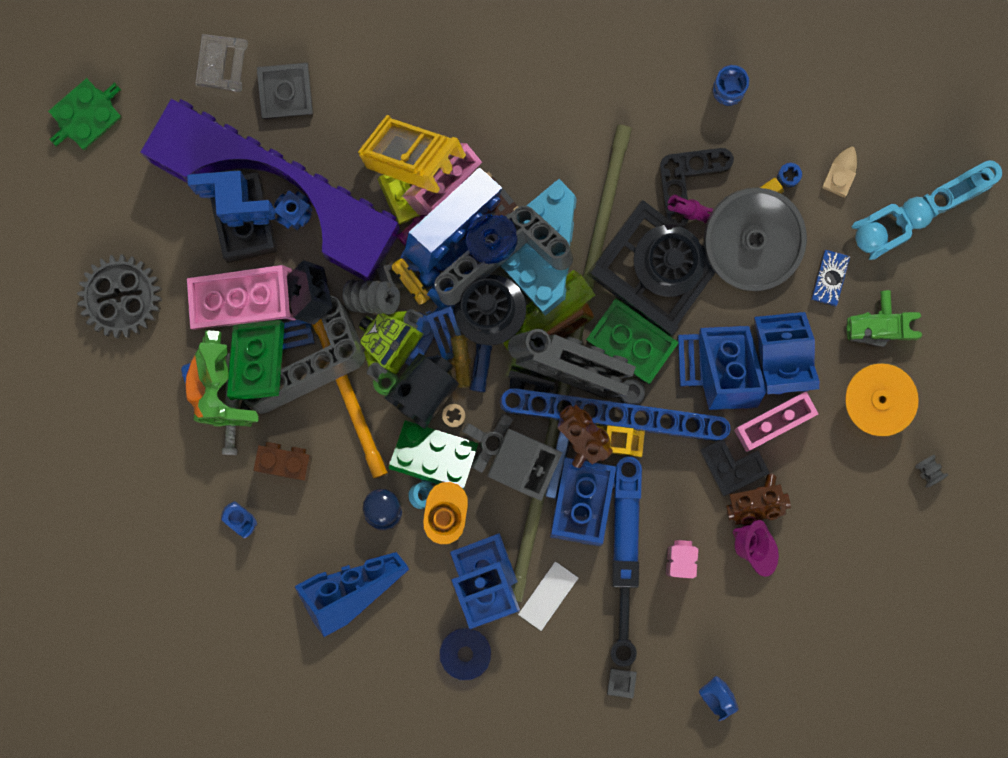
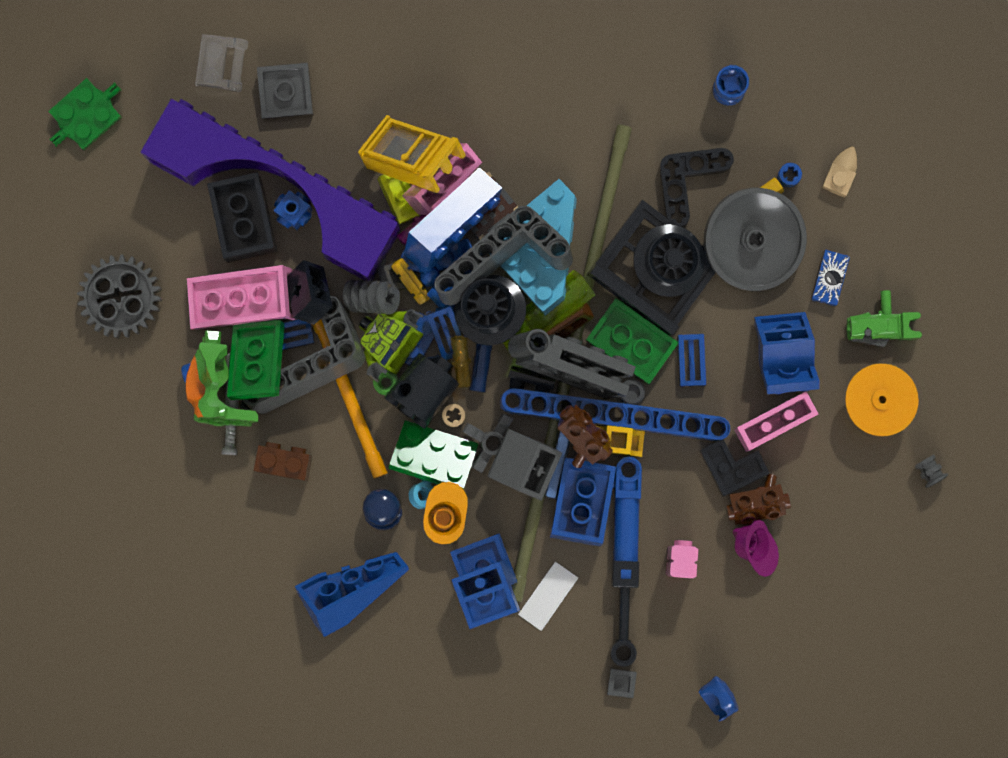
(231, 198): blue bracket -> none
(239, 519): blue hair -> none
(449, 654): clear blue tile -> none
(495, 251): clear blue tile -> none
(689, 209): magenta pin -> none
(730, 368): blue slope -> none
(920, 211): medium azure piece -> none

